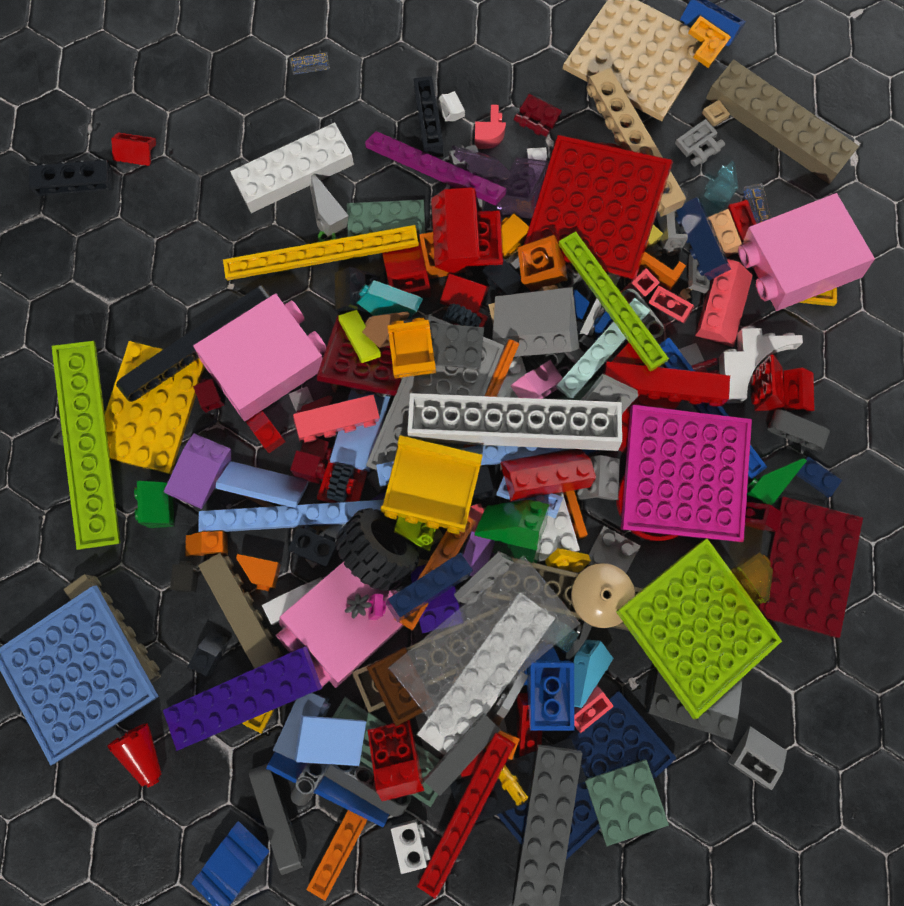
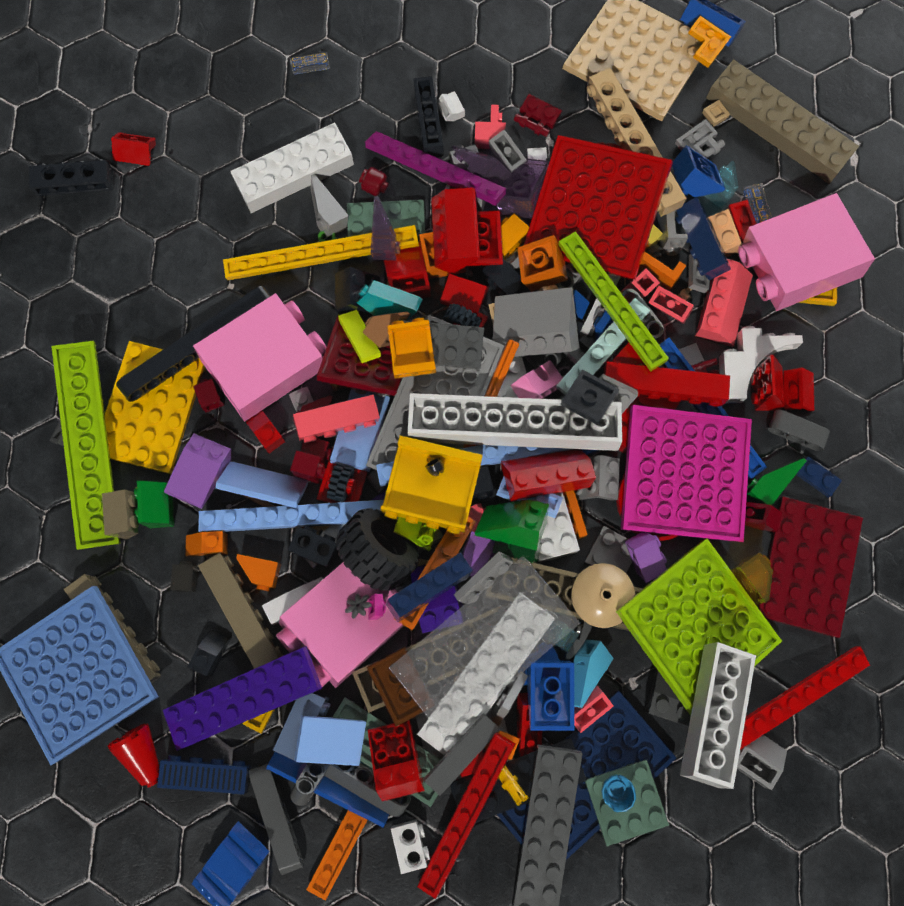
(120, 514): none -> dark tan slope
(204, 776): none -> dark blue brick
(373, 181): none -> dark red head
(384, 241): none -> clear purple slope
(435, 466): none -> black hinge
(506, 151): none -> light grey slope
(568, 560): yellow plate -> none
(589, 397): none -> black plate
(618, 793): none -> dark azure hair
(646, 556): none -> medium lavender brick
(696, 174): none -> blue slope
(718, 716): none -> white brick
(803, 694): none -> red plate

